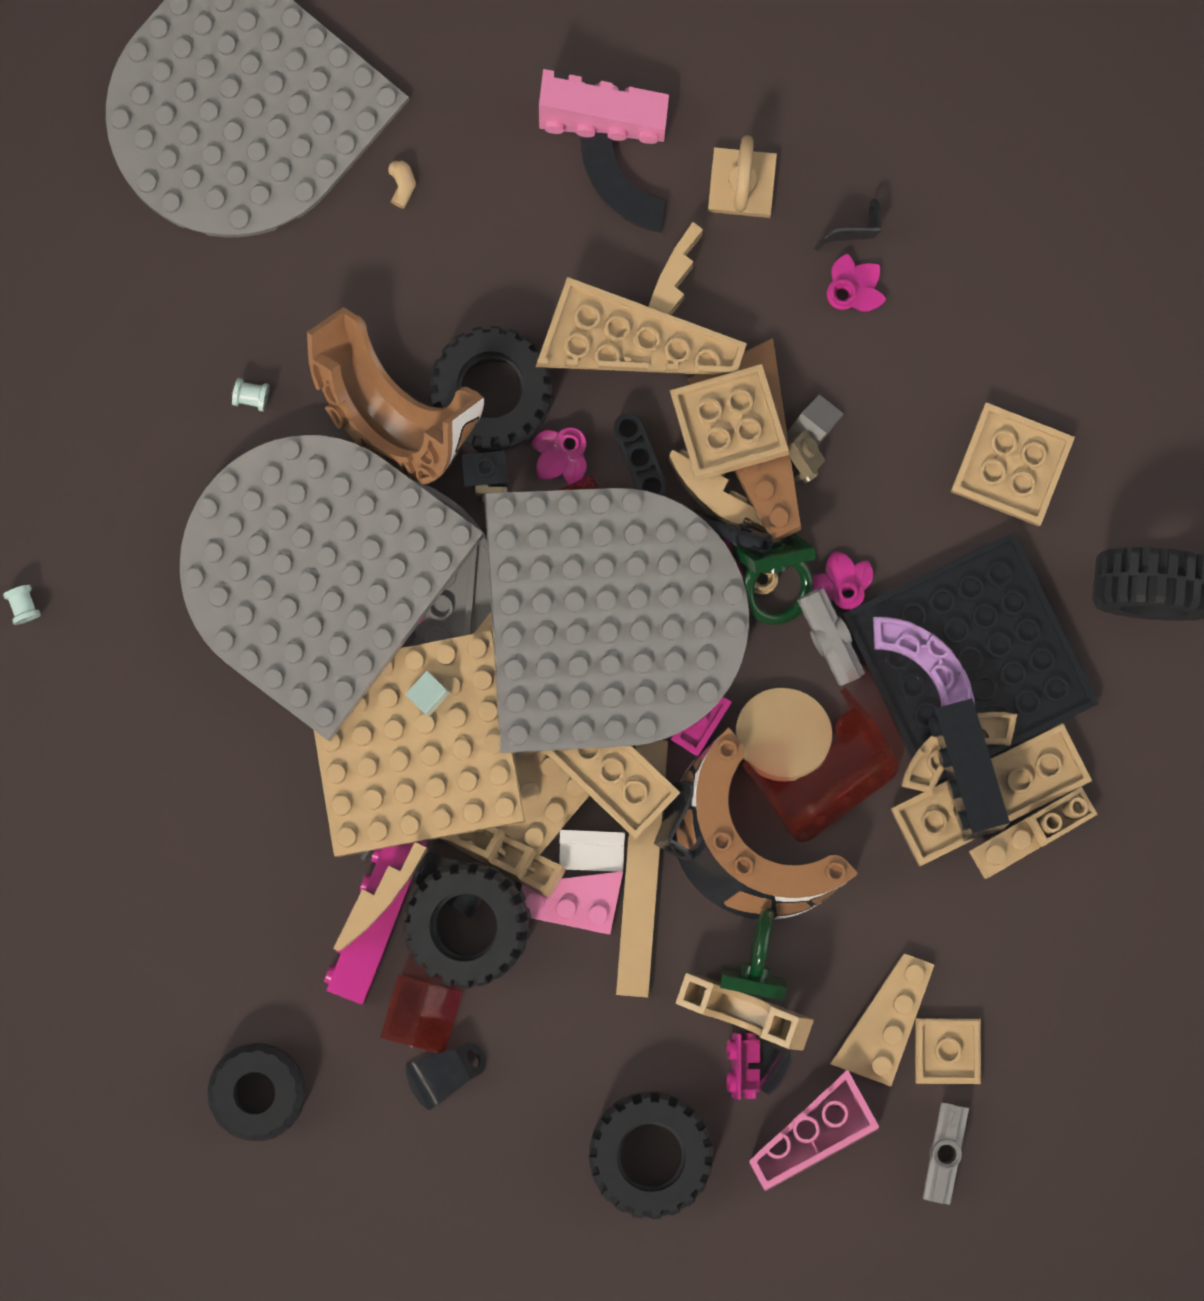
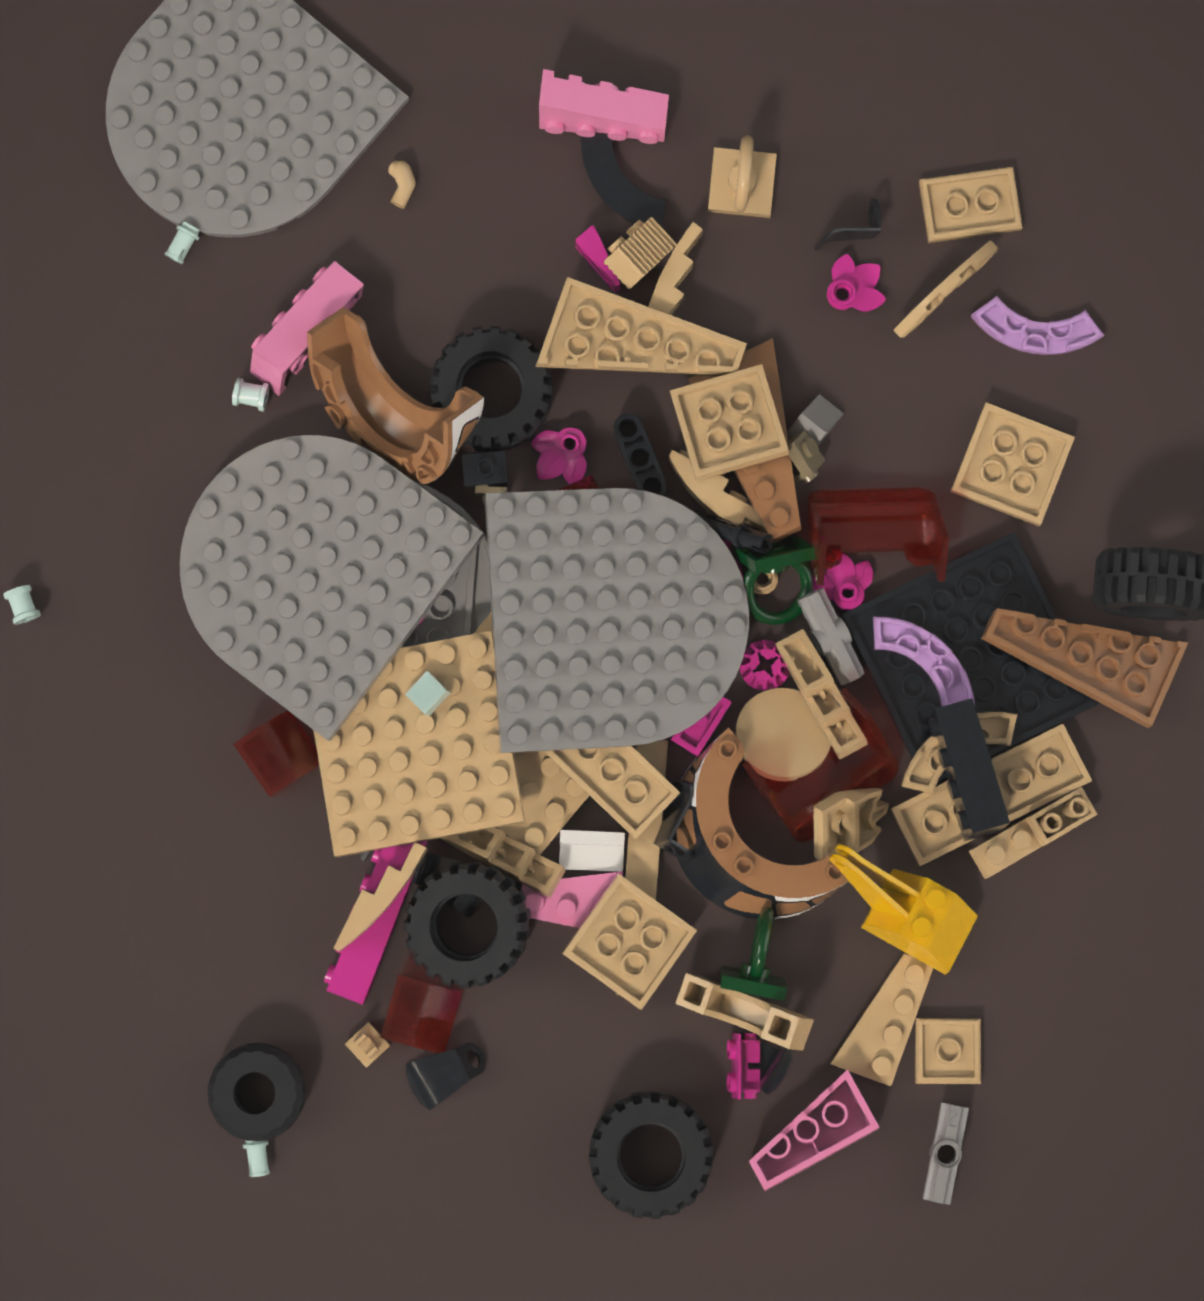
(182, 242): none -> light aqua pin
(257, 1158): none -> light aqua pin
(278, 753): none -> clear red slope
(286, 343): none -> bright pink wedge
(367, 1044): none -> tan tile
(593, 251): none -> dark pink slope
(629, 941): none -> tan plate
(640, 252): none -> tan brick
(762, 680): none -> dark pink gear
(821, 694): none -> tan slope
(847, 820): none -> tan plate
(877, 523): none -> clear red windscreen
(909, 910): none -> yellow slope
(953, 281): none -> tan tile
(970, 204): none -> tan tile
(1034, 336): none -> lavender tile
(1101, 662): none -> medium nougat wing

